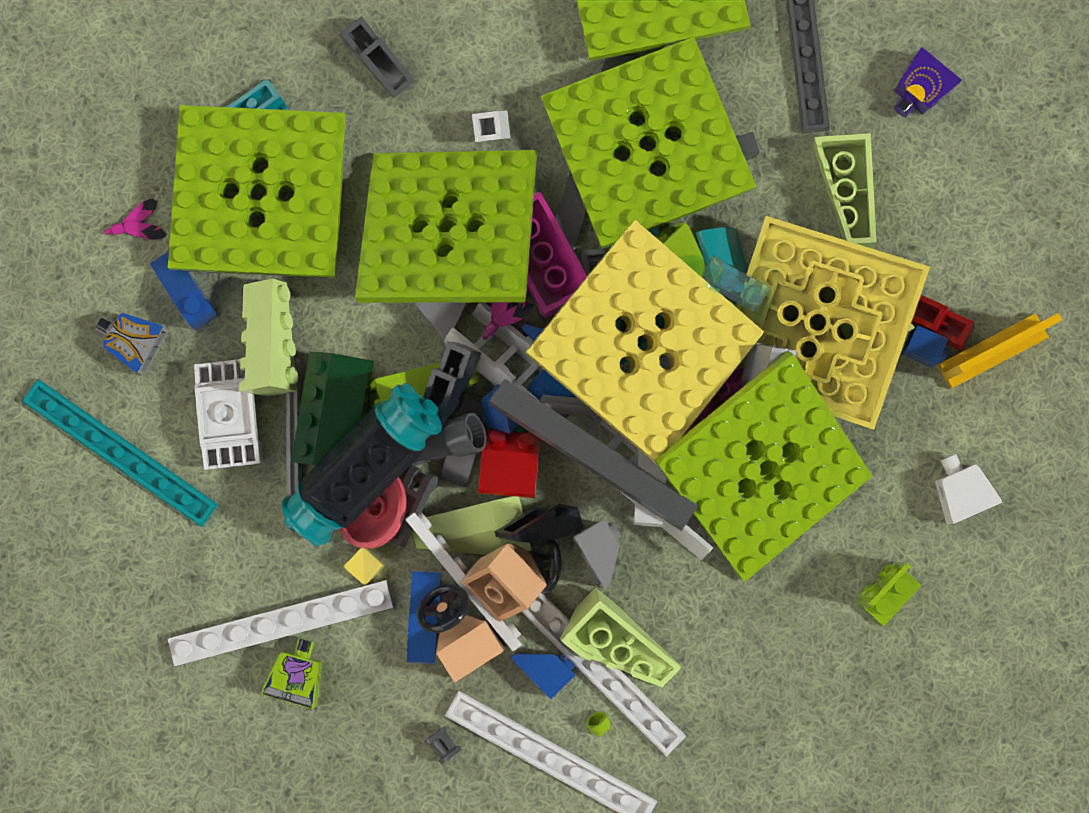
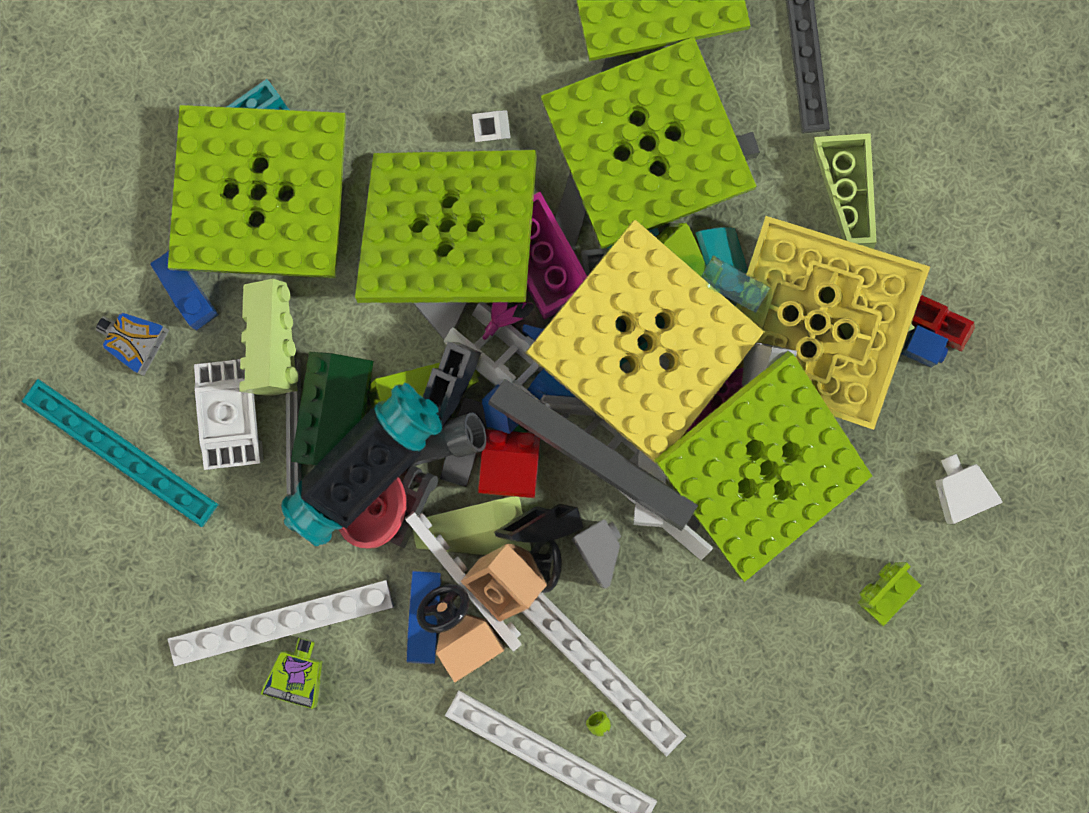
(133, 223): dark pink piece -> none
(364, 566): light yellow slope -> none
(376, 57): dark grey slope -> none
(451, 748): dark grey bush -> none
(546, 670): blue slope -> none
(608, 635): yellowish green wedge -> none
(924, 84): dark purple torso -> none
(996, 349): yellow fence -> none

